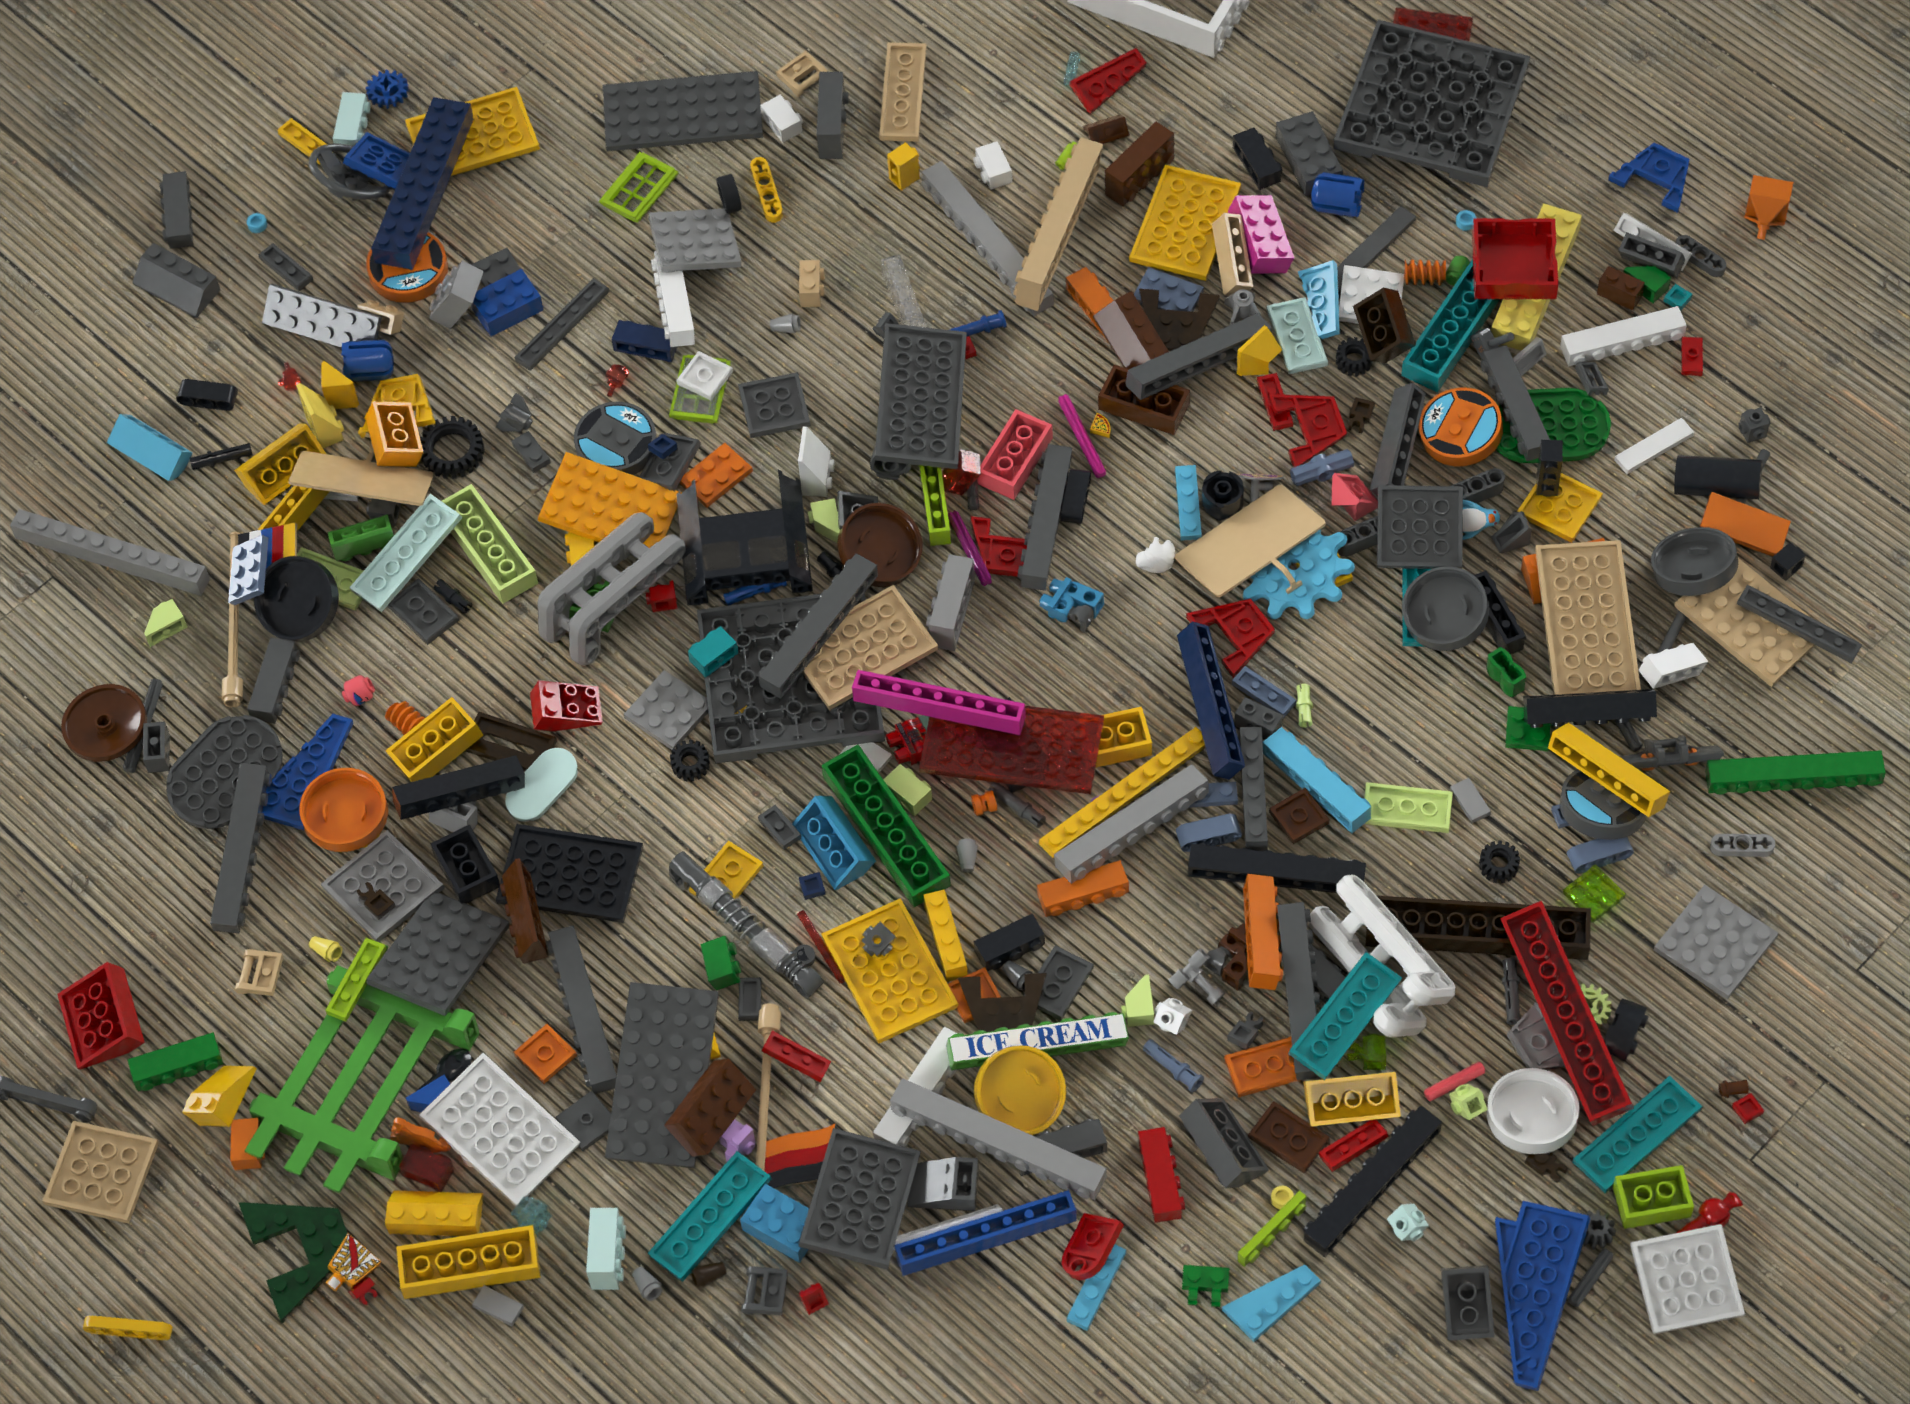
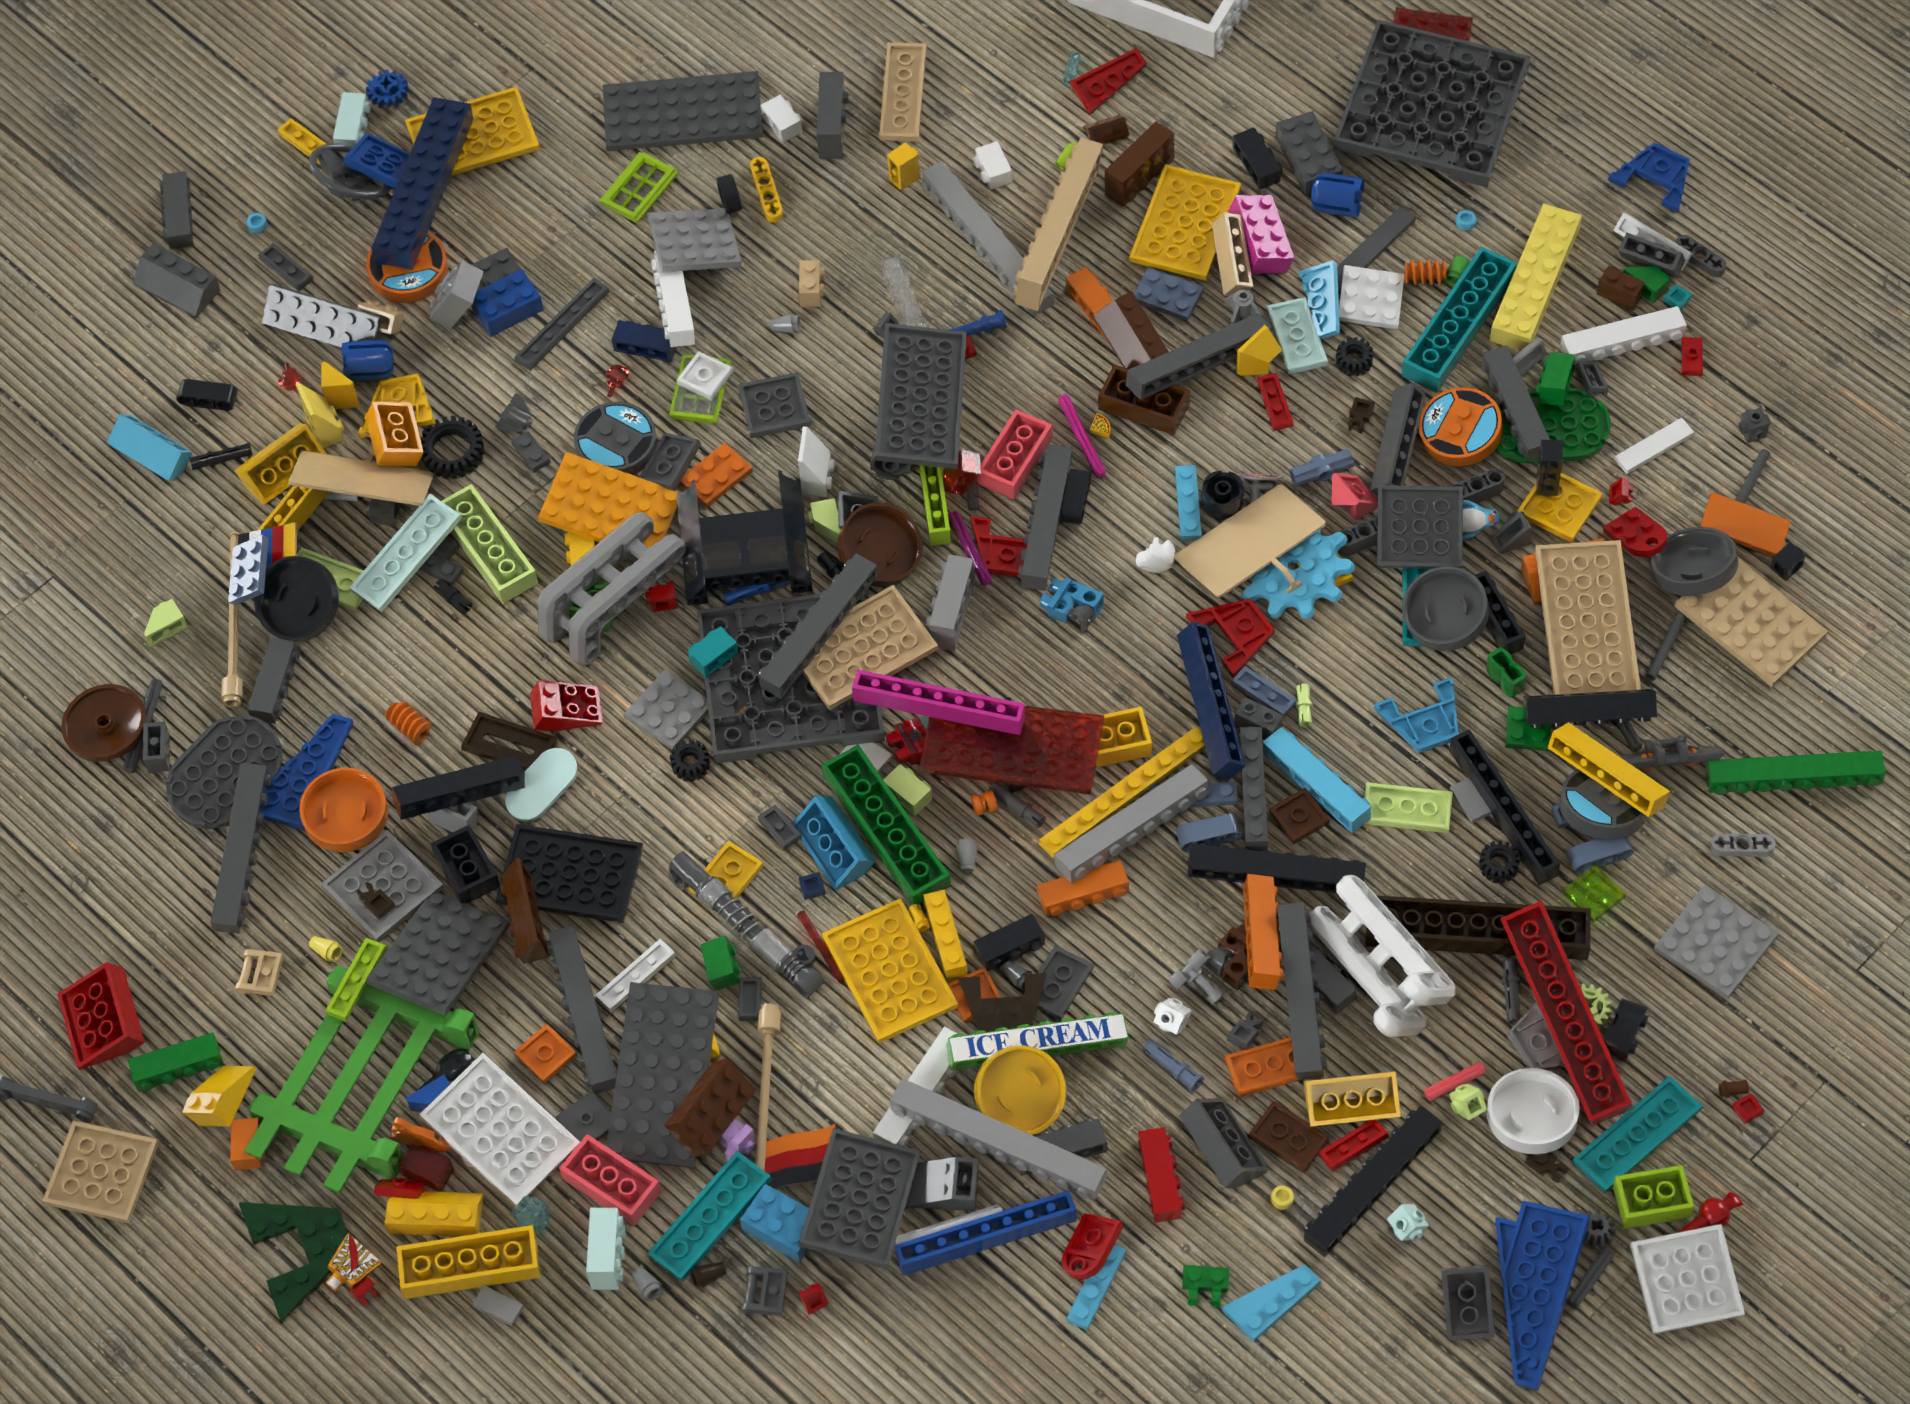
(110, 552): light grey brick -> none
(127, 1327): yellow beam -> none
(358, 690): coral head -> none
(360, 538): bright green slope -> none
(399, 1188): none -> red plate
(423, 611): dark grey tile -> none
(434, 741): yellow slope -> none
(439, 563): none -> dark grey plate
(610, 1179): none -> coral brick
(639, 972): none -> white plate
(662, 446): dark blue plate -> none
(796, 1056): red plate -> none
(798, 69): tan plate -> none
(884, 946): dark grey brick -> none
(917, 915): none -> yellow pin
(1139, 1004): yellowish green slope -> none
(1175, 326): dark brown wing -> none
(1277, 1223): lime plate -> none
(1318, 421): red wing -> none
(1345, 1015): teal plate -> none
(1372, 1052): clear neon green brick -> none
(1384, 325): dark brown brick -> none
(1427, 726): none -> dark azure wing
(1485, 340): dark grey piece -> none
(1504, 807): none -> black brick
(1514, 258): red tile -> none
(1555, 379): none -> green brick
(1619, 492): none -> red tile
(1636, 533): none -> red plate
(1673, 665): white brick -> none
(1719, 475): black brick -> none
(1768, 203): orange piece -> none
(1799, 624): dark grey tile -> none

